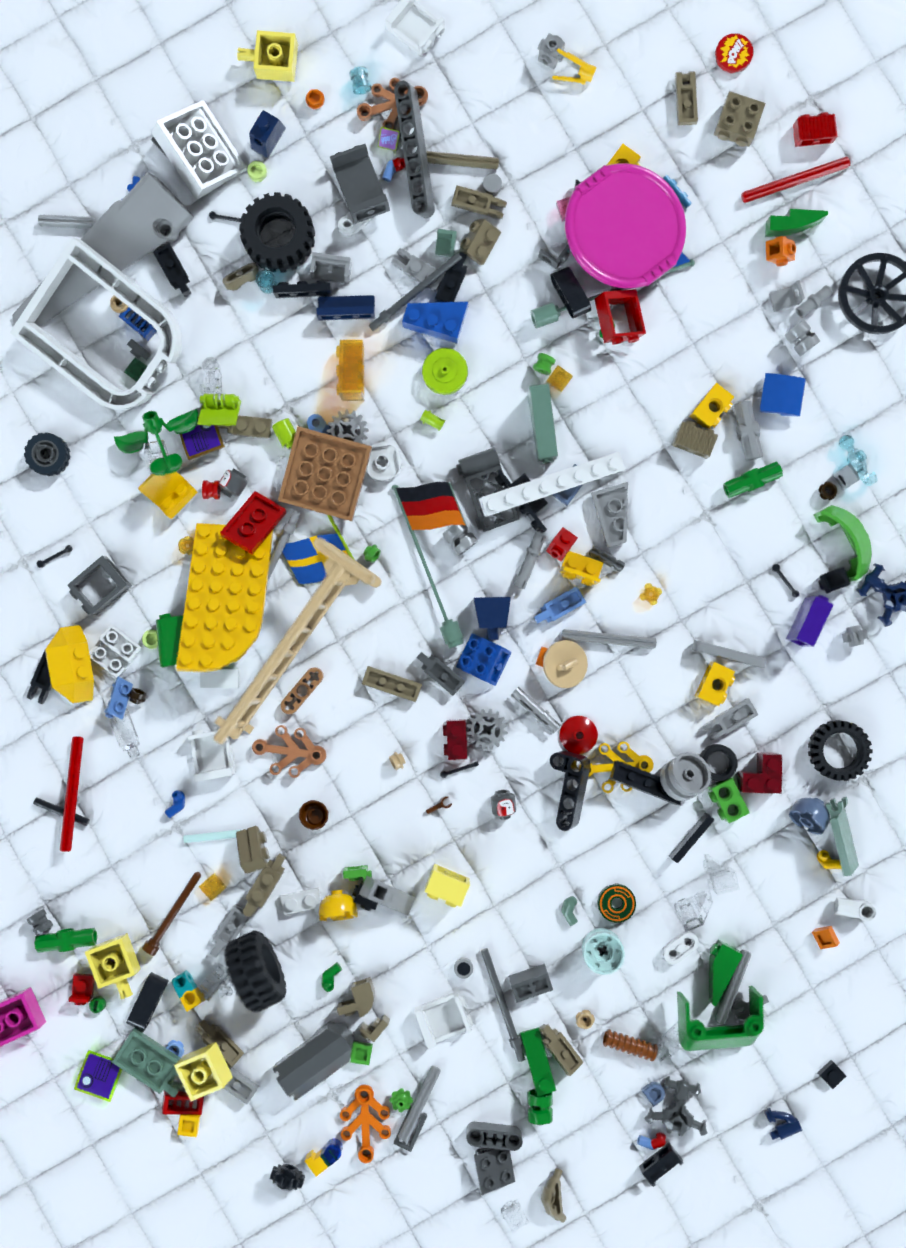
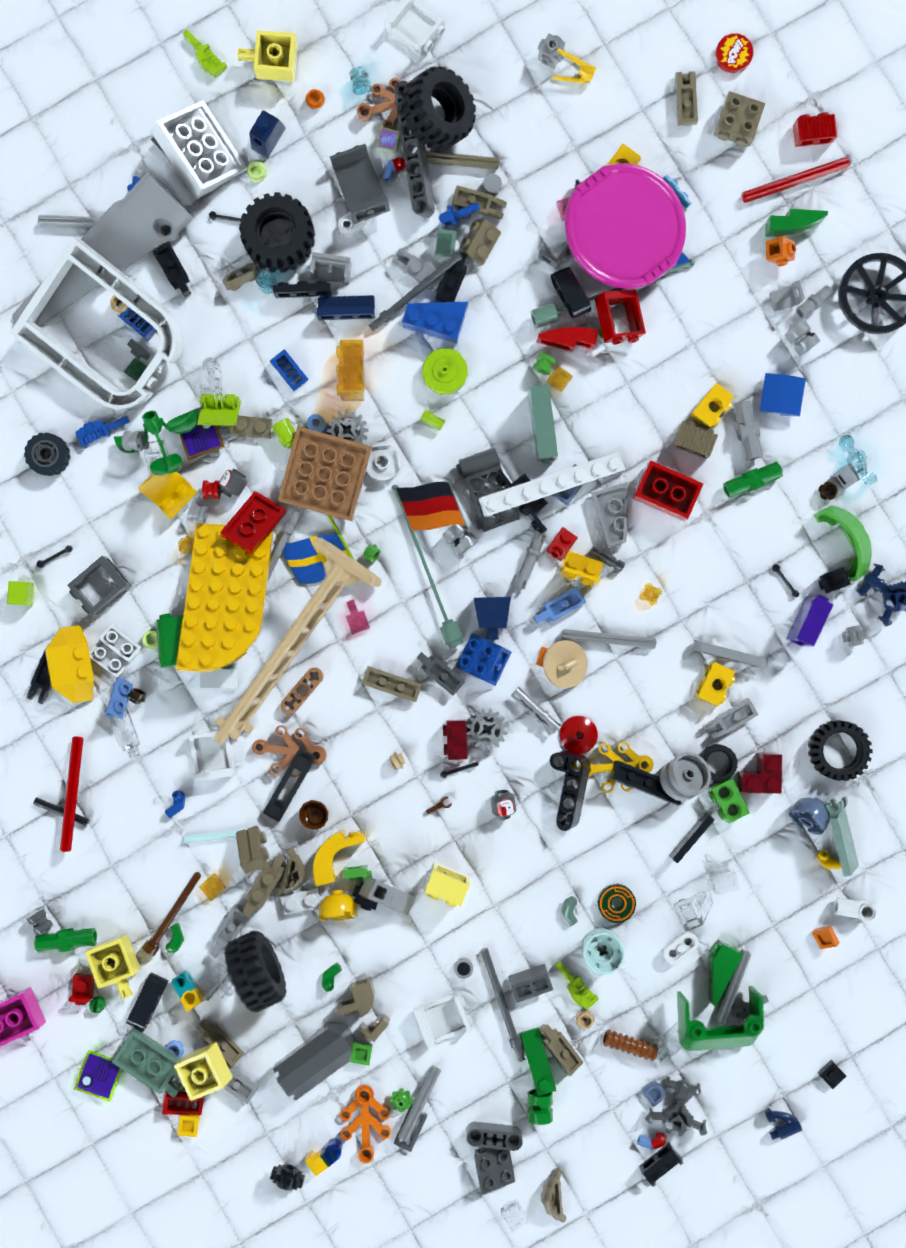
(20, 593): none -> lime panel
(94, 431): none -> blue piece
(133, 441): none -> light grey wheel
(177, 939): none -> green arm
(198, 513): none -> light grey wheel
(209, 62): none -> lime piece
(277, 358): none -> blue slope
(293, 874): none -> dark tan piece
(302, 761): none -> black container
(323, 863): none -> yellow arch
(357, 620): none -> clear pink plate
(422, 116): none -> black tyre
(450, 217): none -> blue arm
(569, 337): none -> red slope
(579, 991): none -> lime piece
(667, 491): none -> red brick

